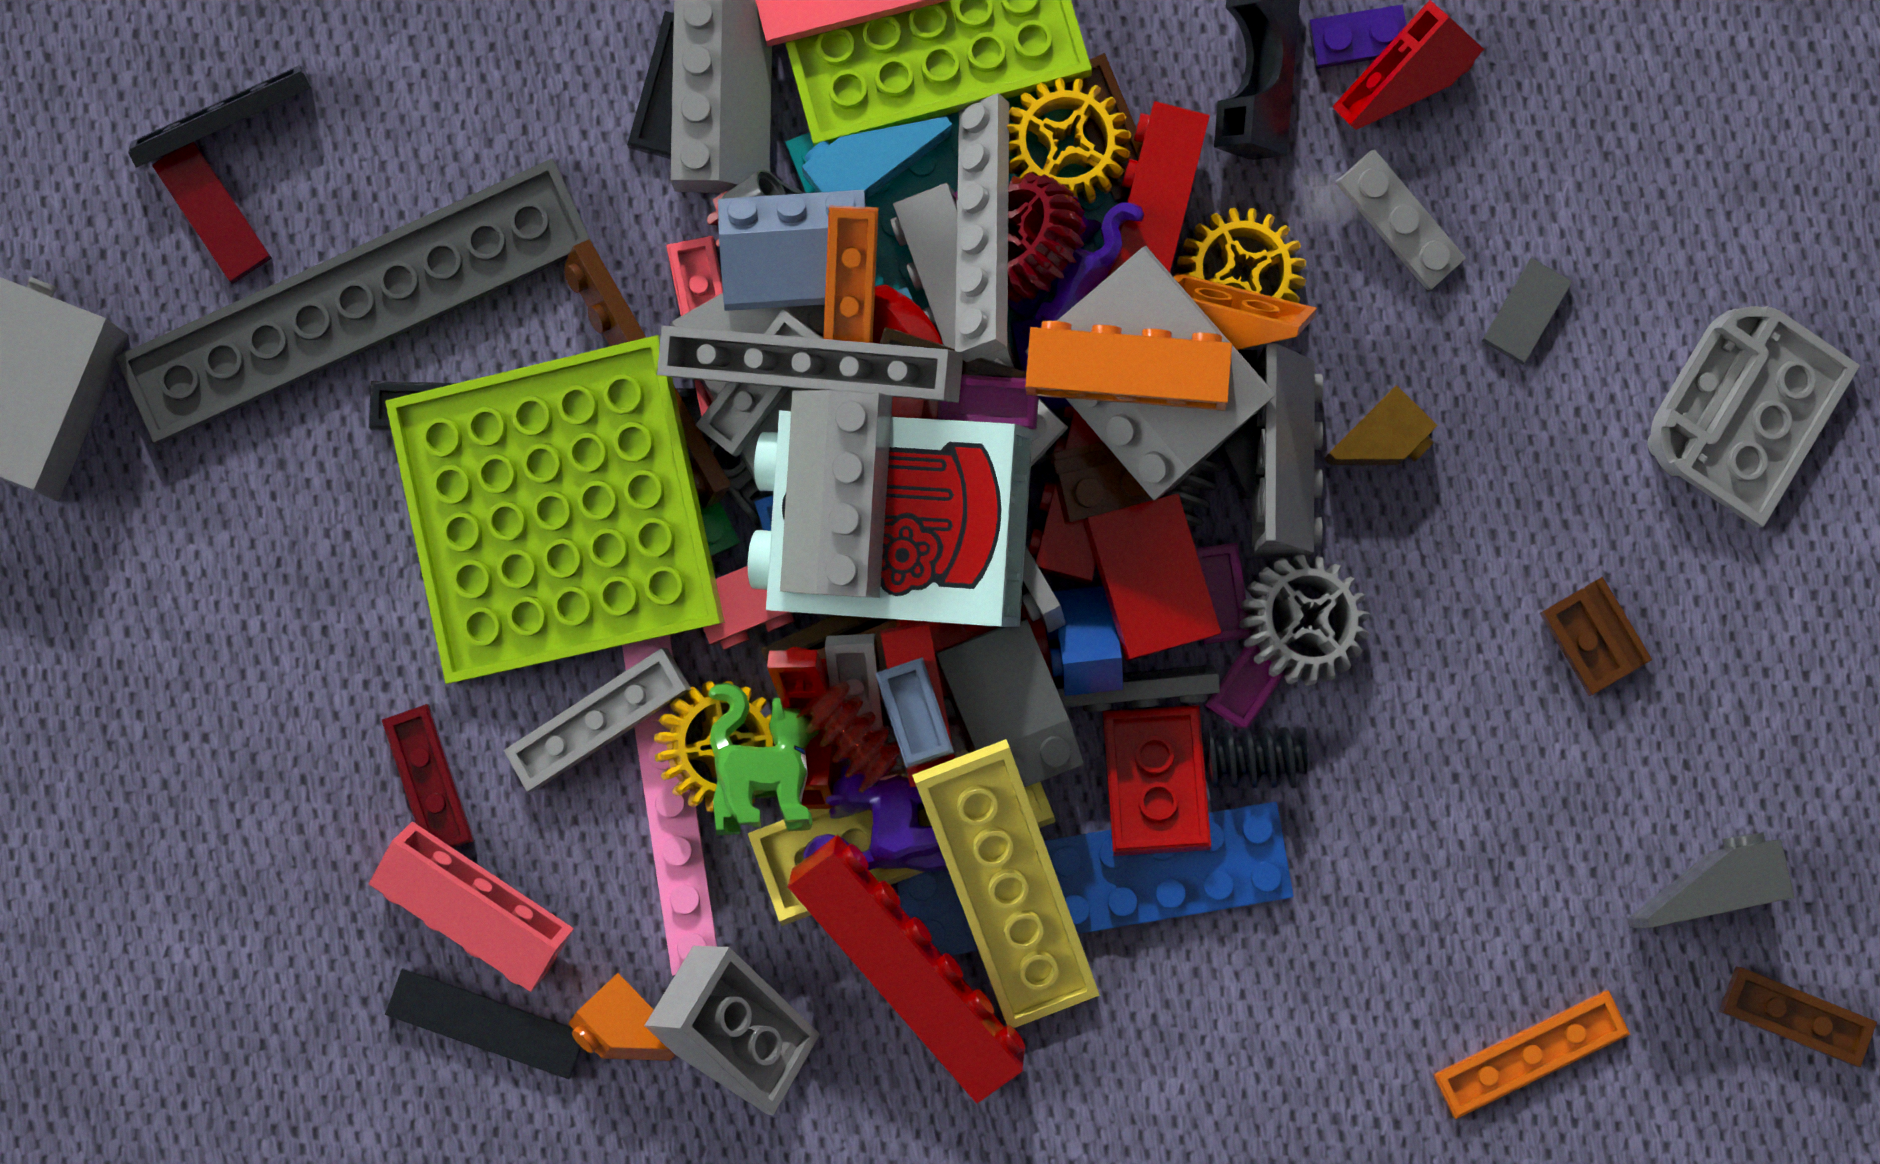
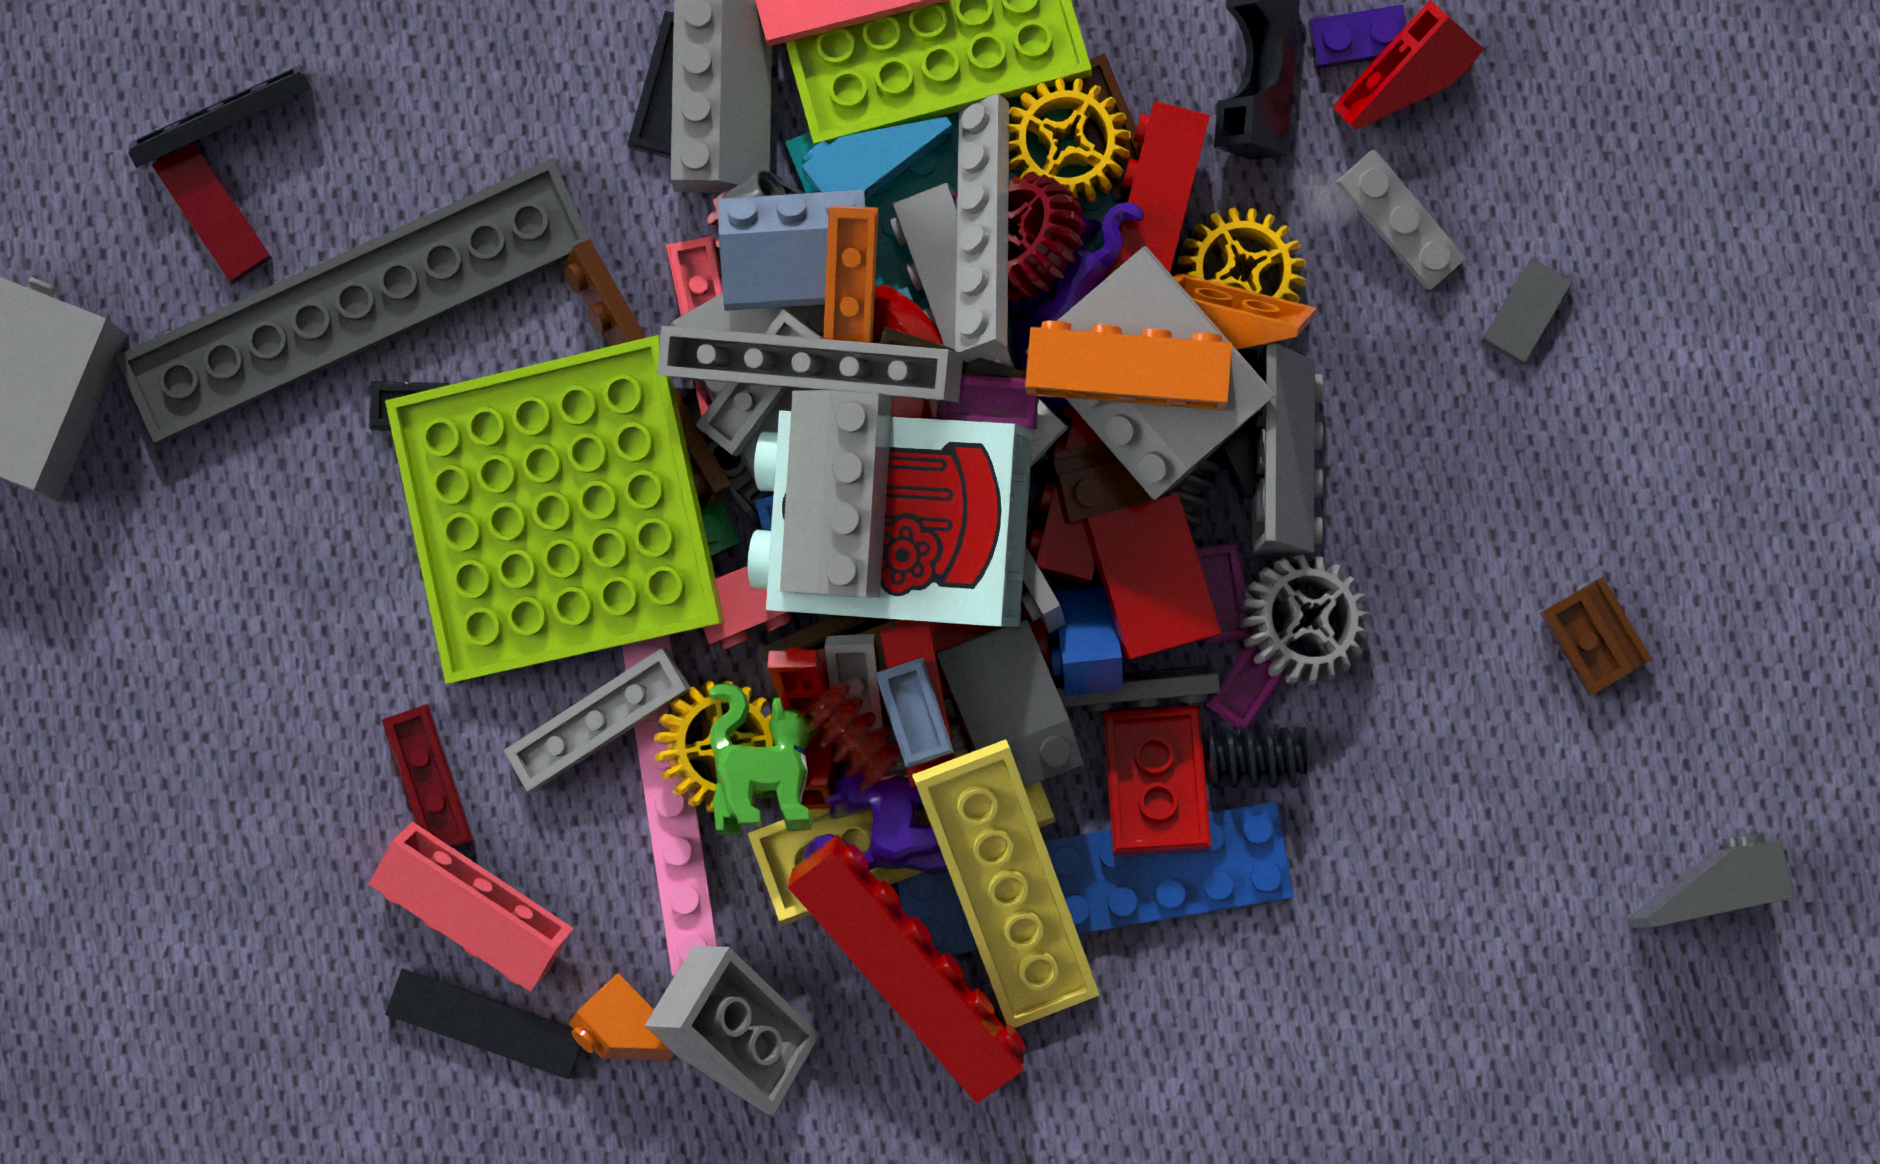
(1386, 434): pearl gold slope -> none
(1531, 1054): orange tile -> none
(1749, 408): light grey plate -> none
(1798, 1016): reddish brown plate -> none

